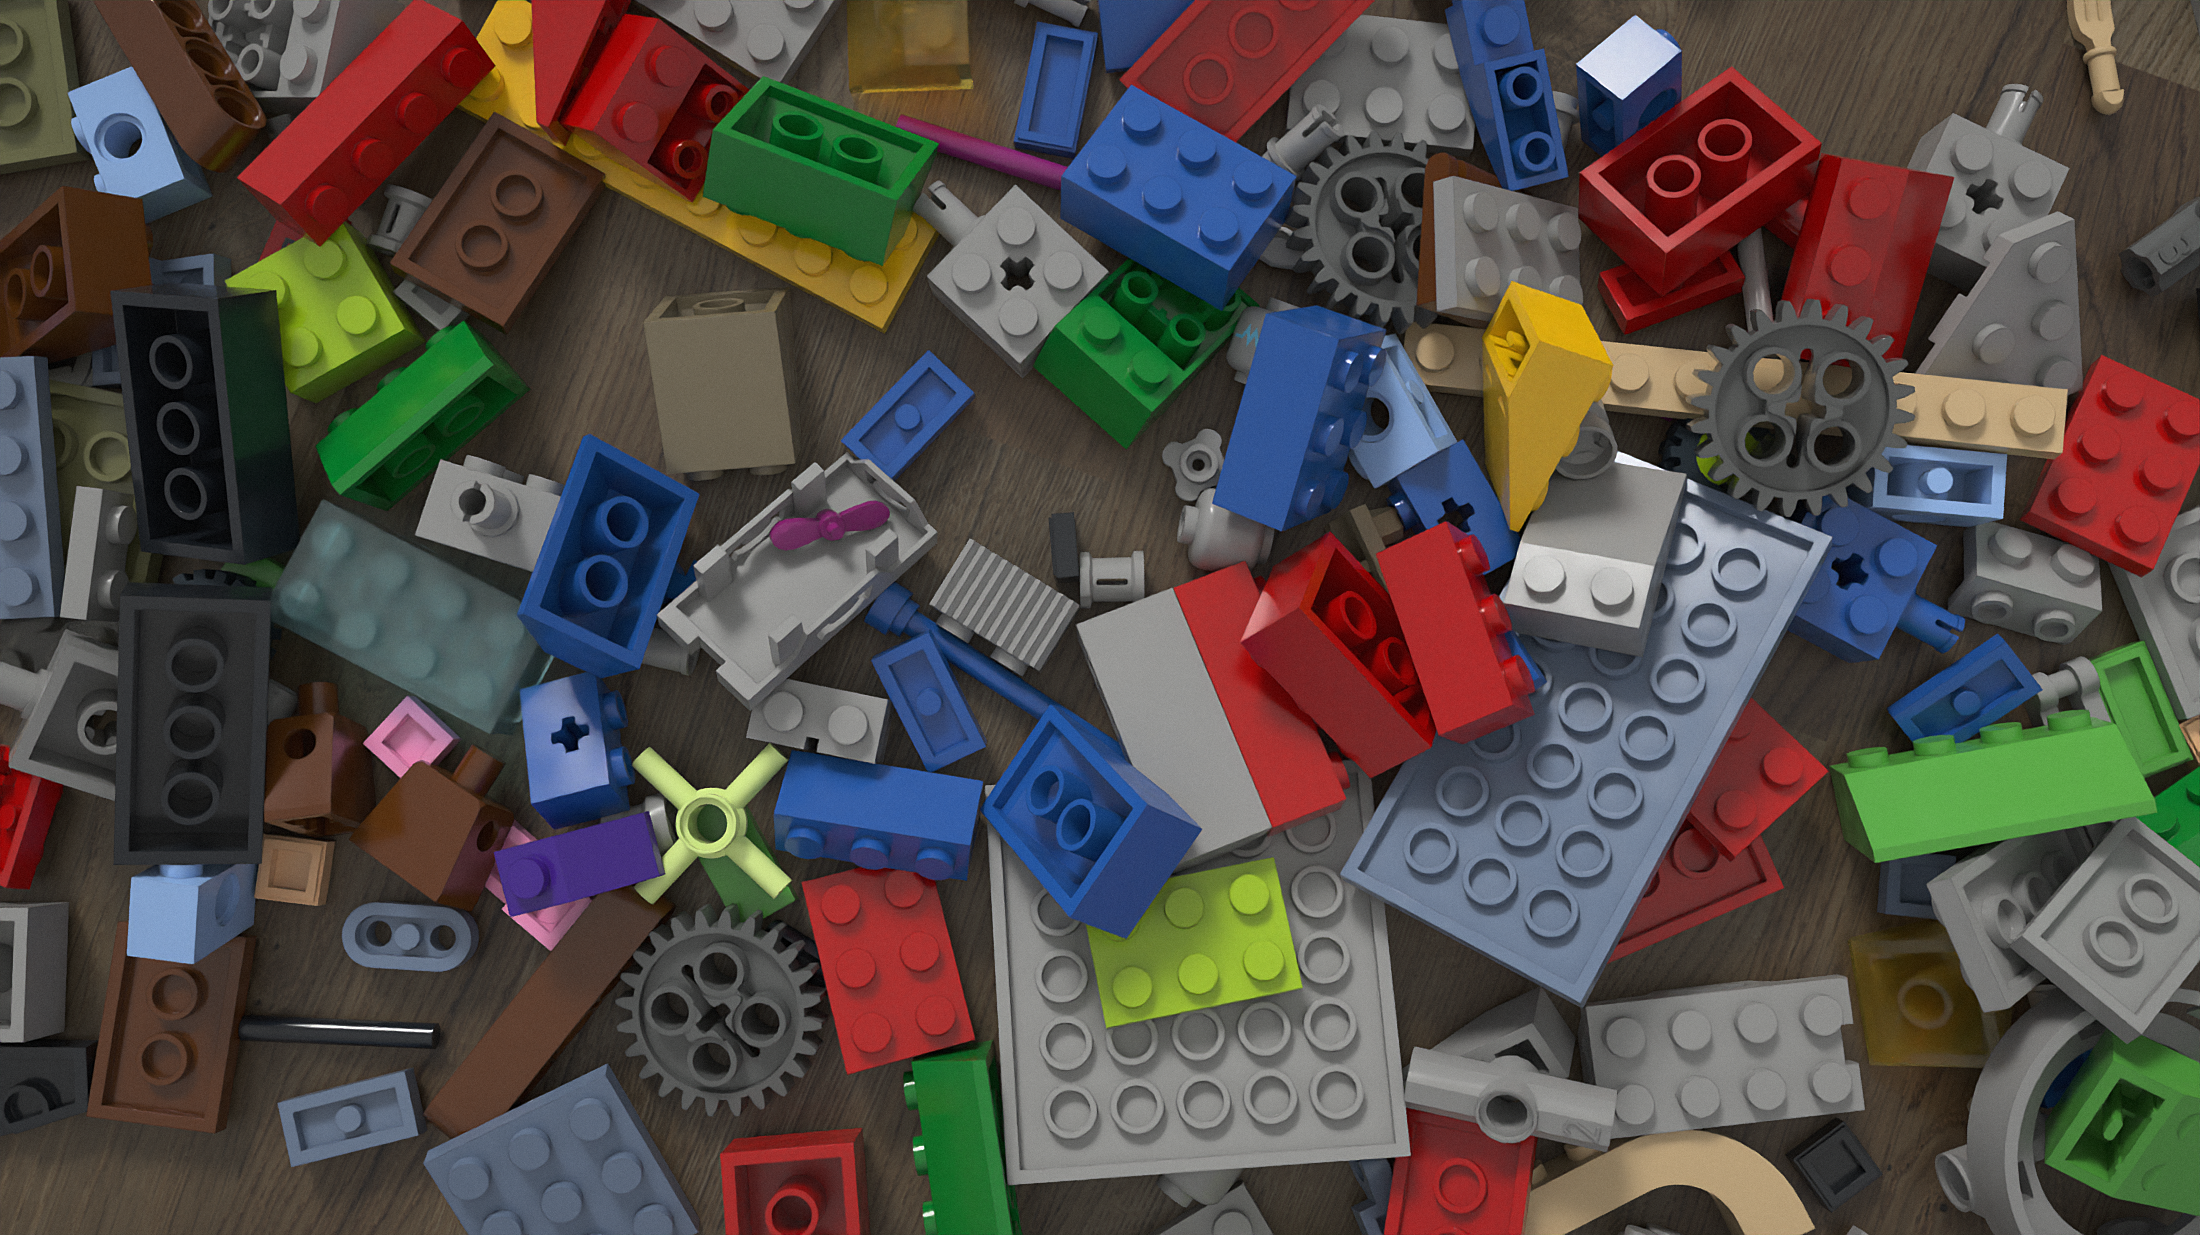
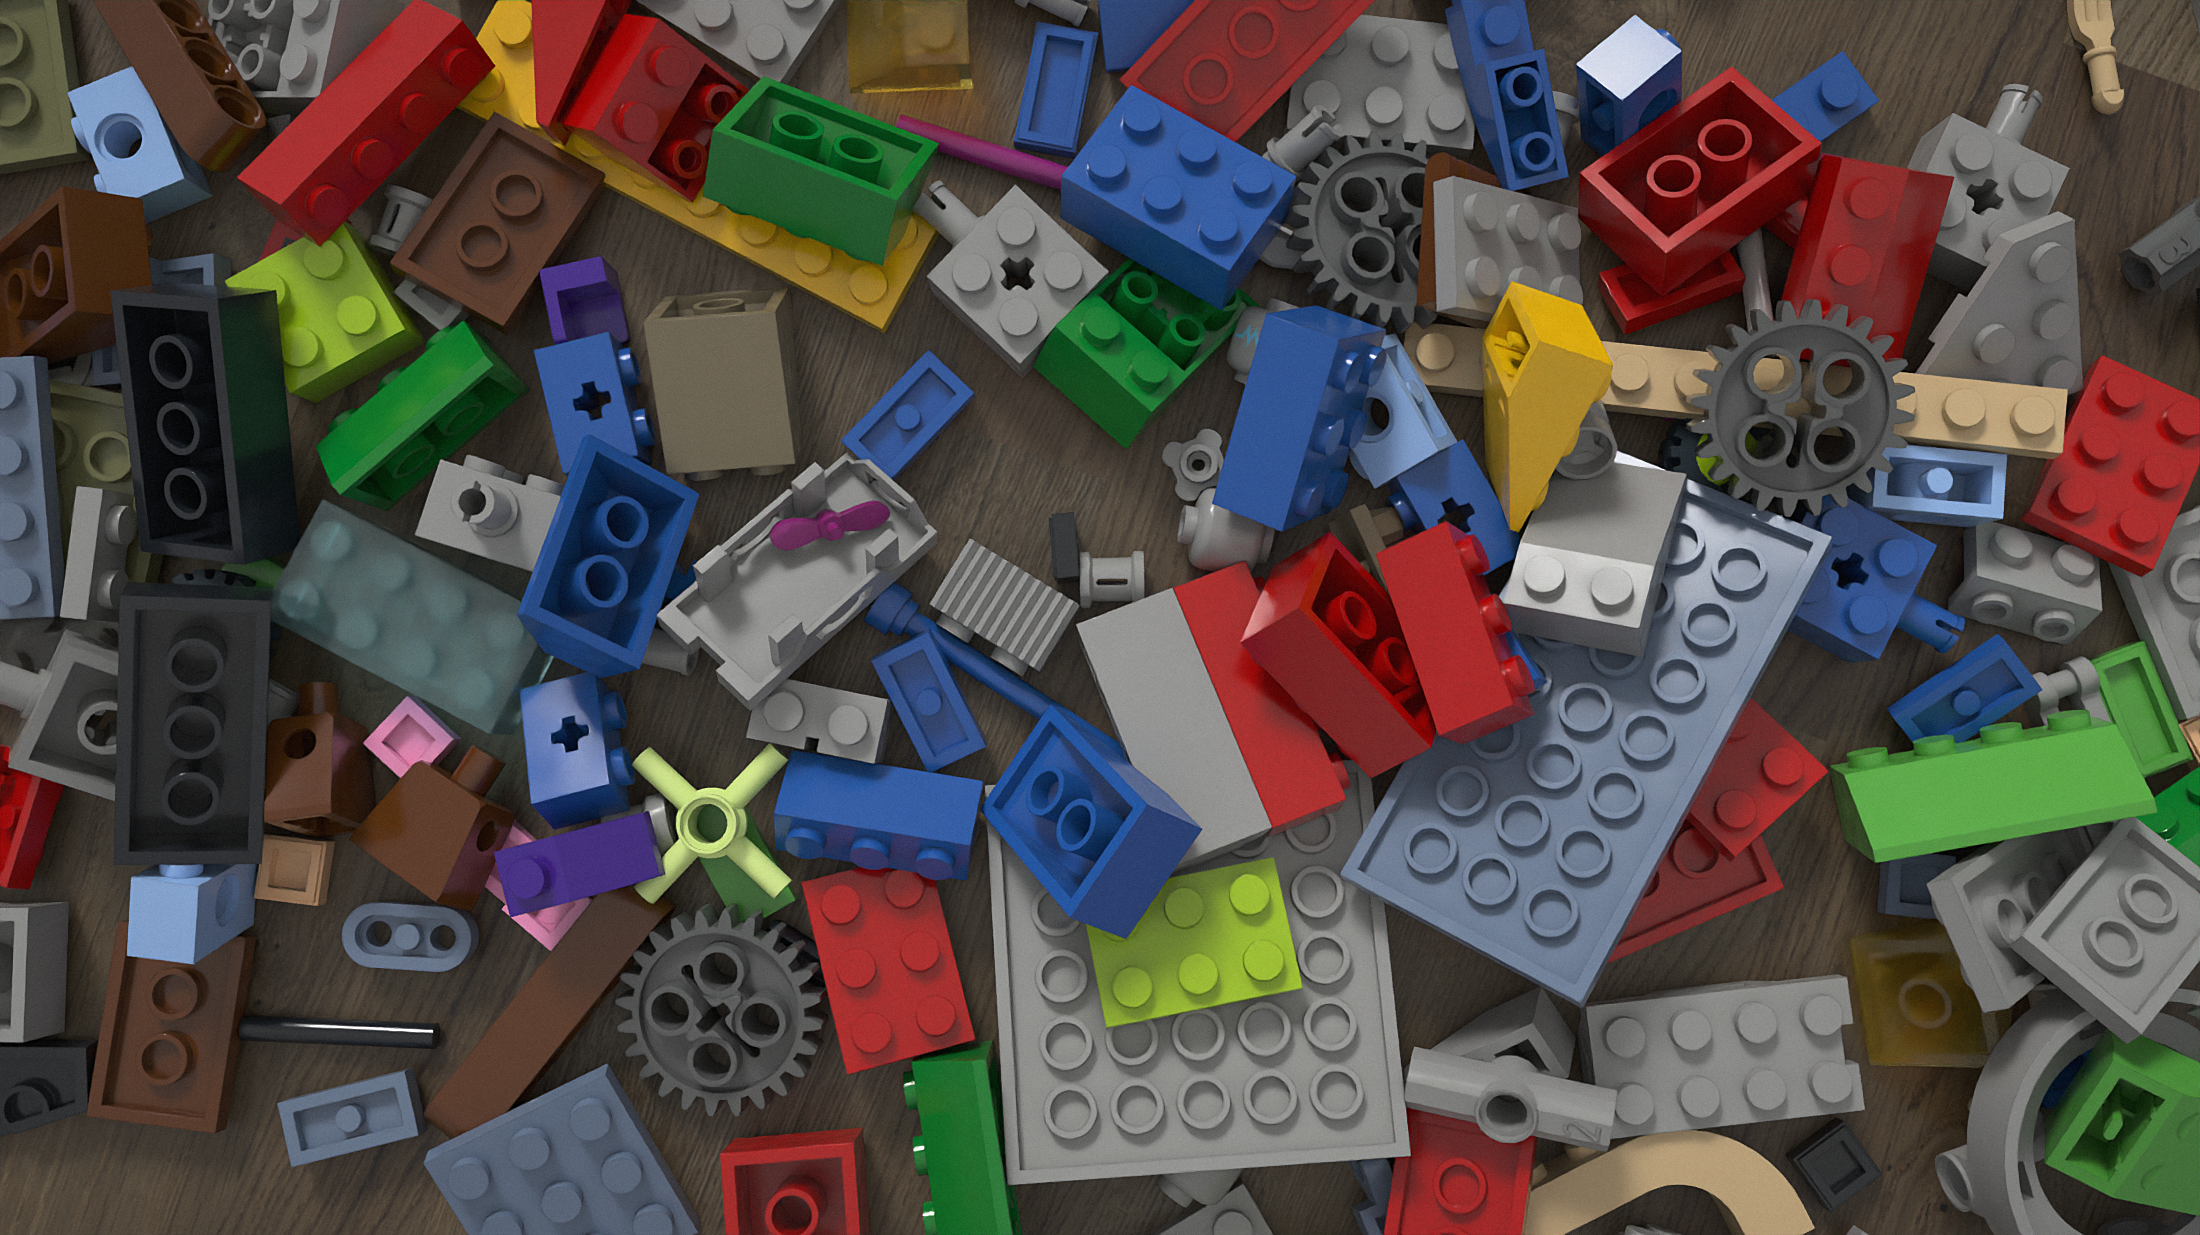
(571, 382): none -> blue brick
(584, 300): none -> dark purple panel
(1828, 98): none -> blue plate

